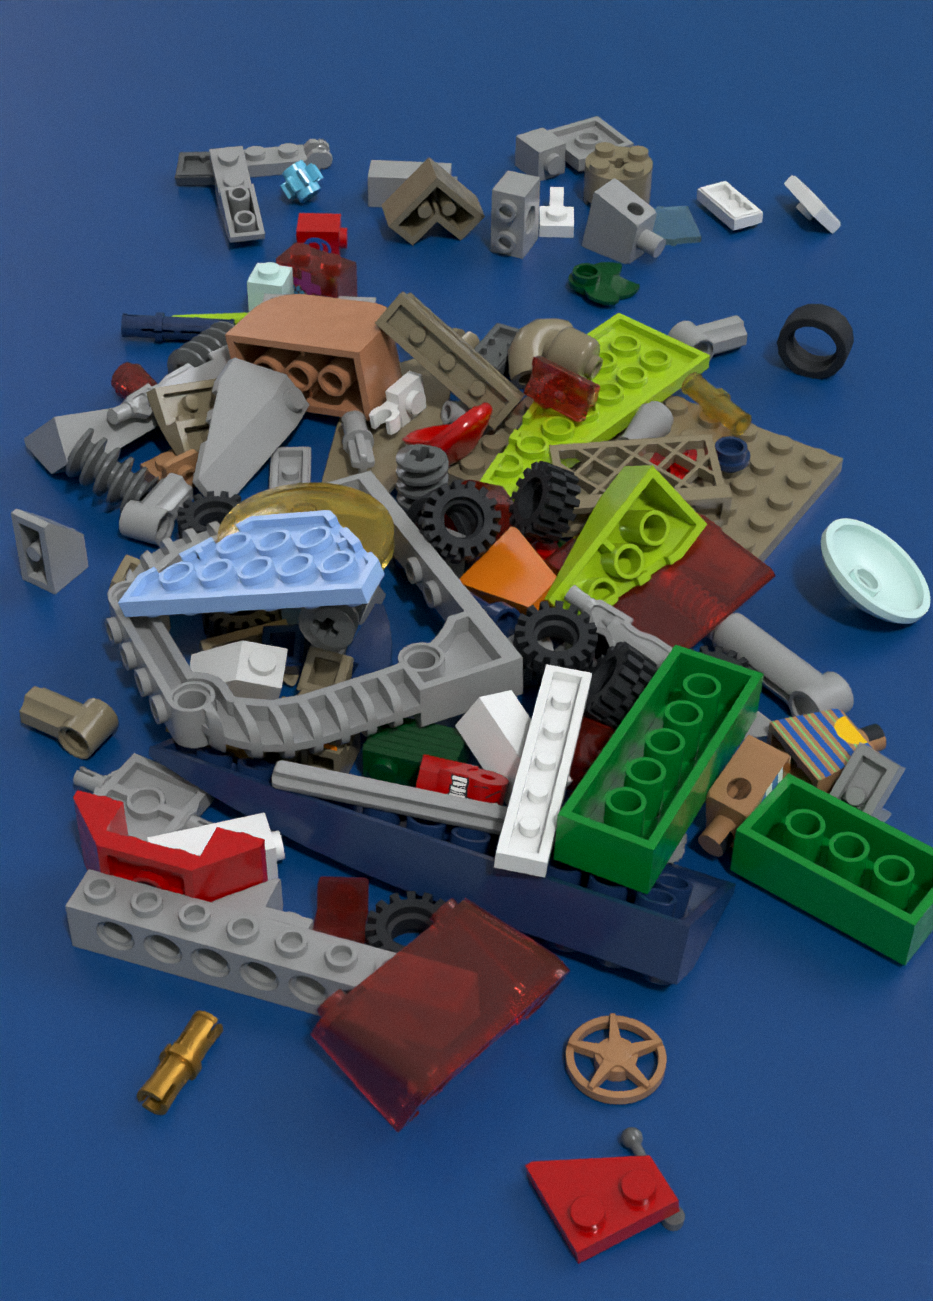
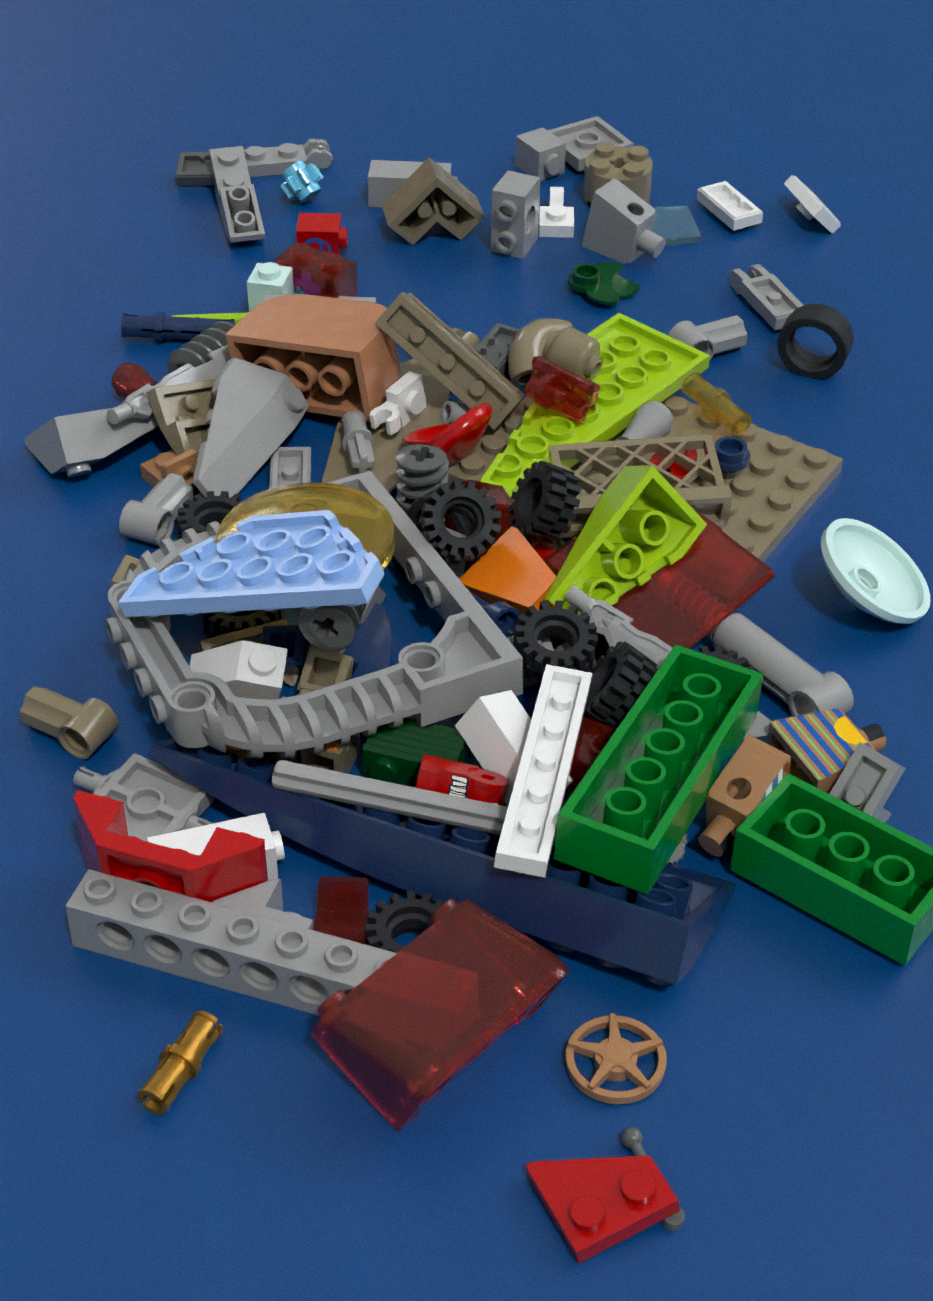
(48, 551): light grey slope -> none
(107, 472): dark grey piece -> none
(765, 294): none -> light grey hinge

